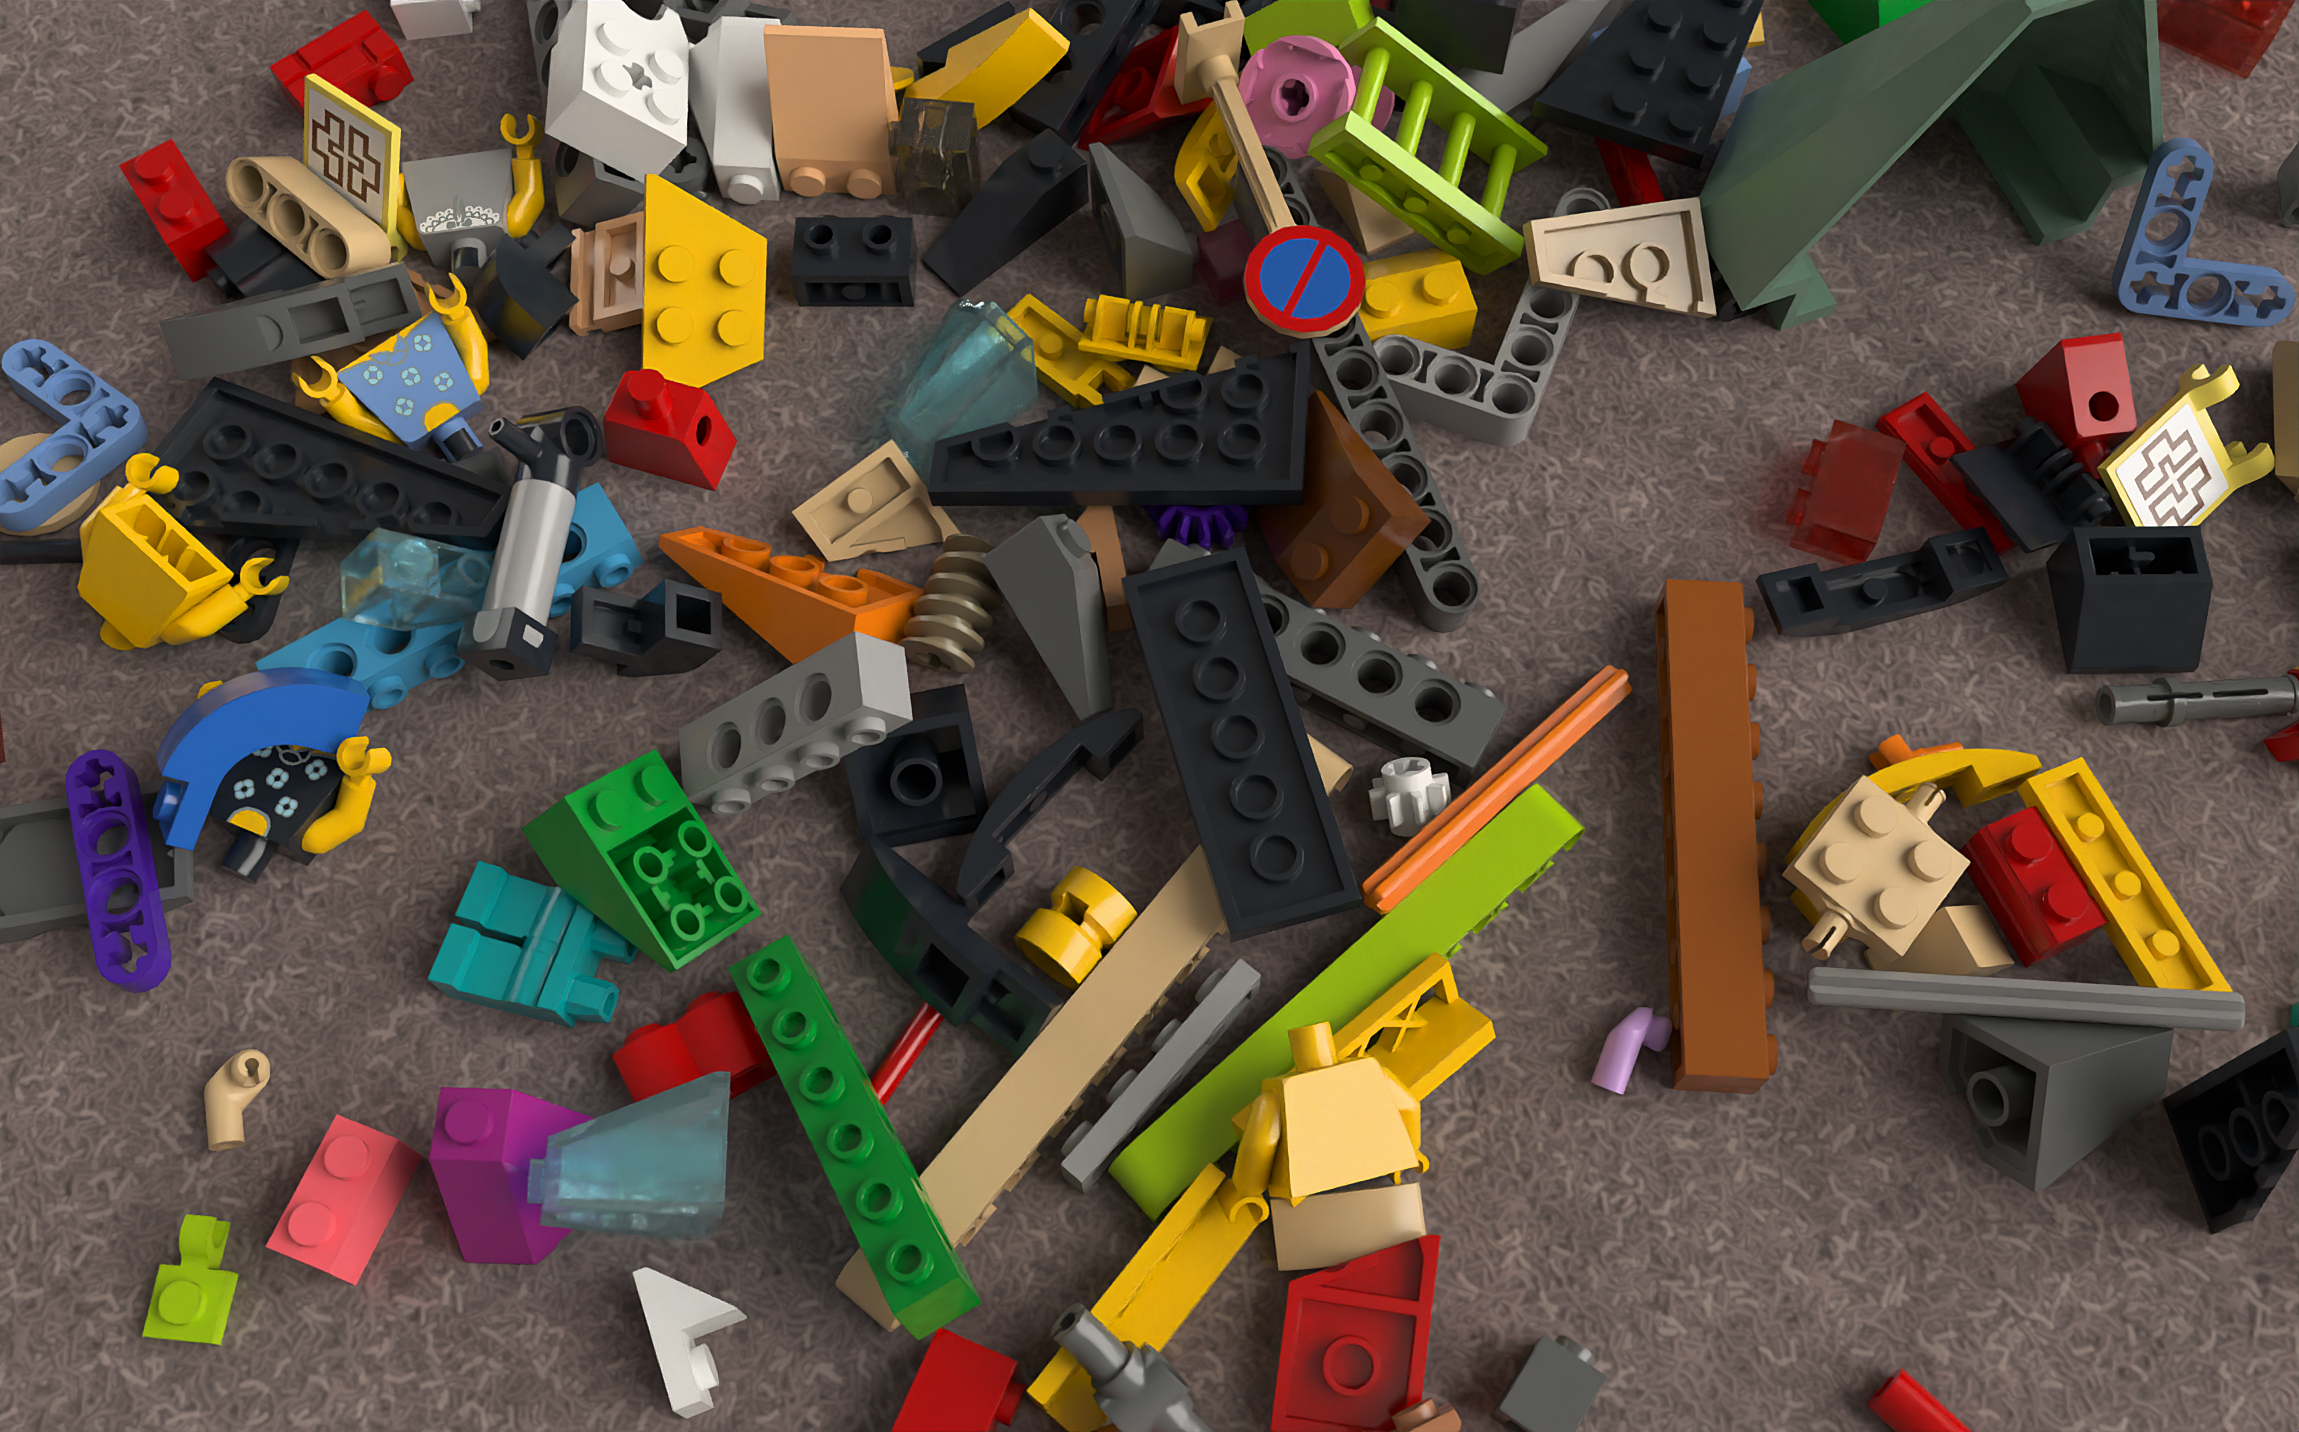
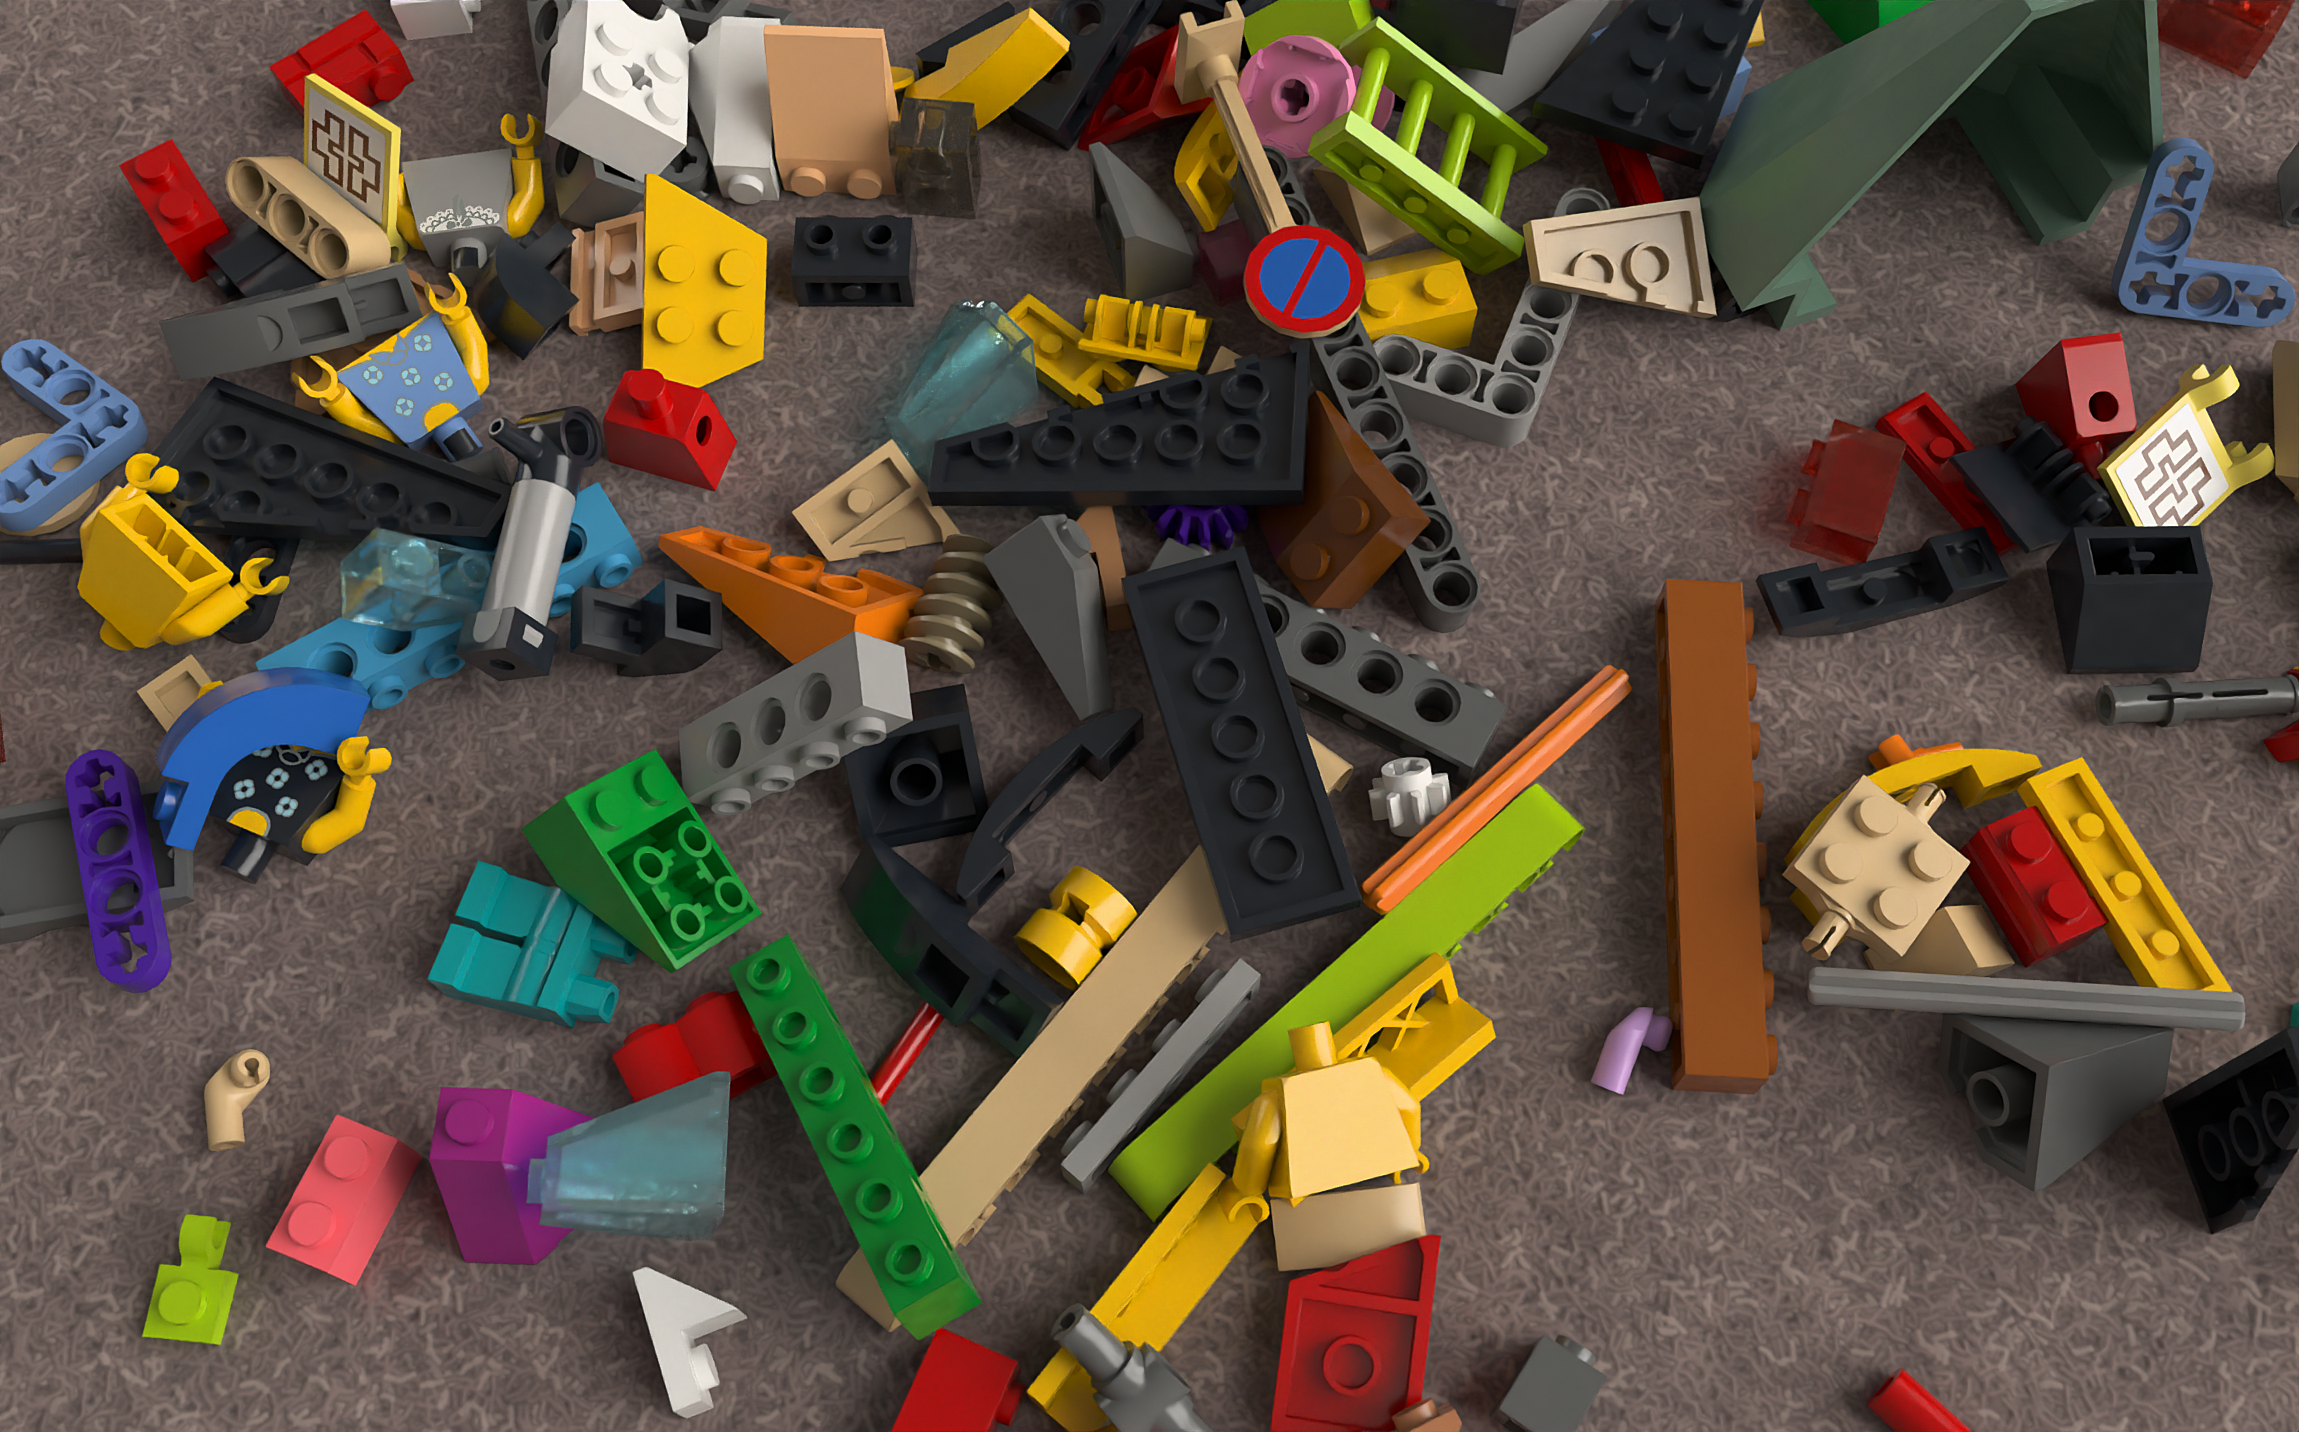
(174, 690): none -> tan tile
(1011, 212): black slope -> none

